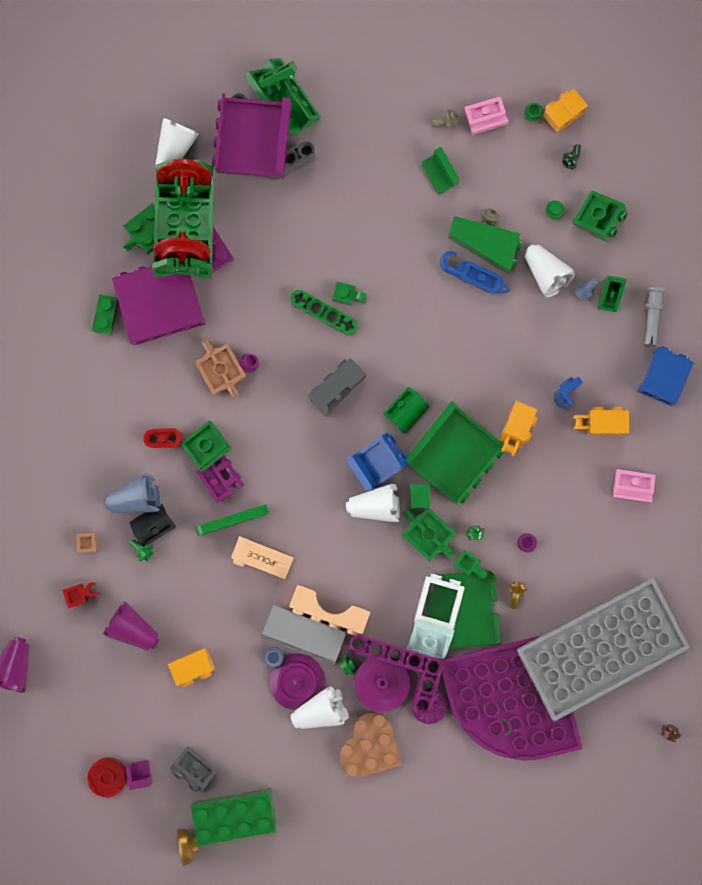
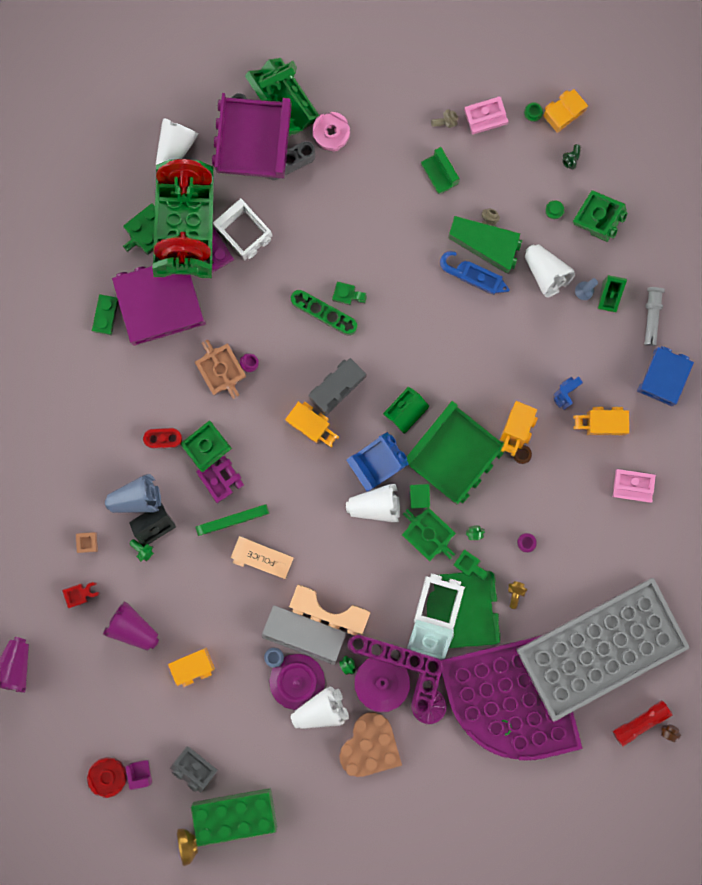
(230, 216): none -> white window
(310, 423): none -> light orange brick
(327, 121): none -> bright pink plate
(523, 455): none -> reddish brown plate
(655, 715): none -> red axle

